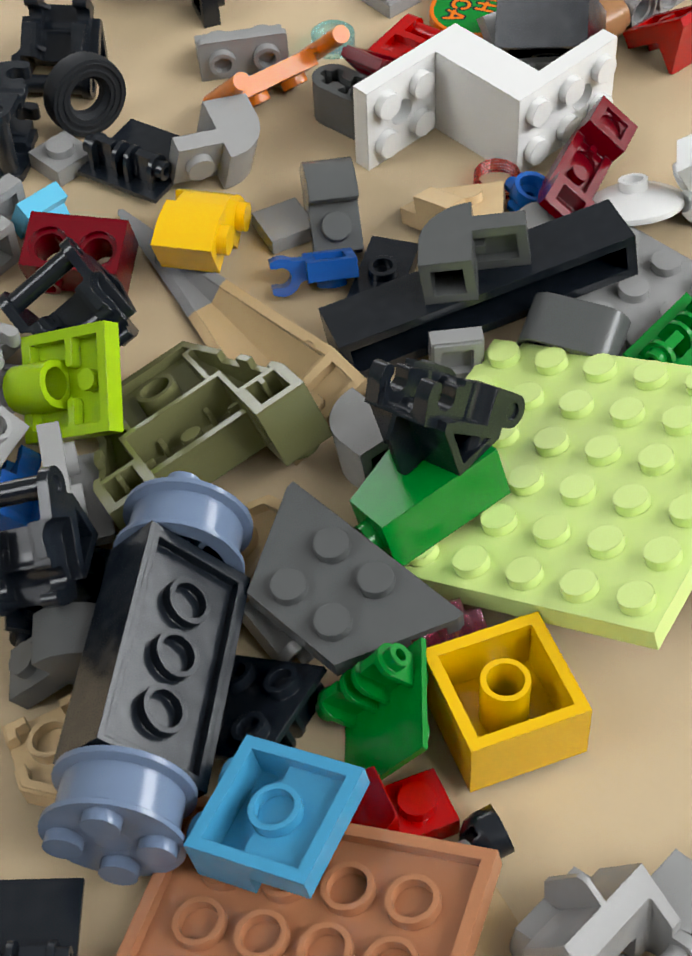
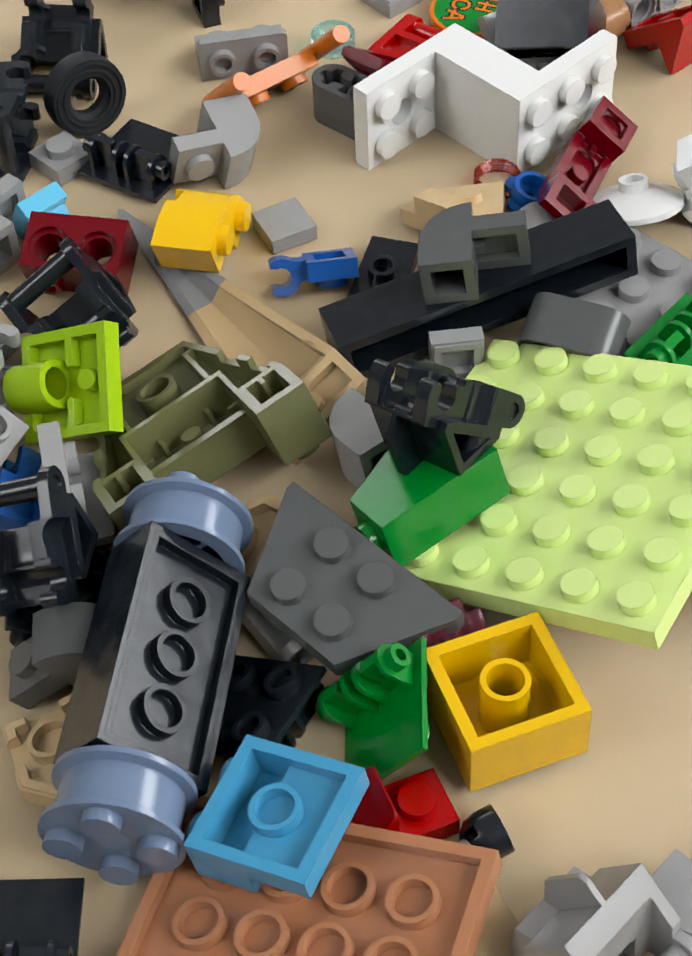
(332, 203): dark grey brick -> none

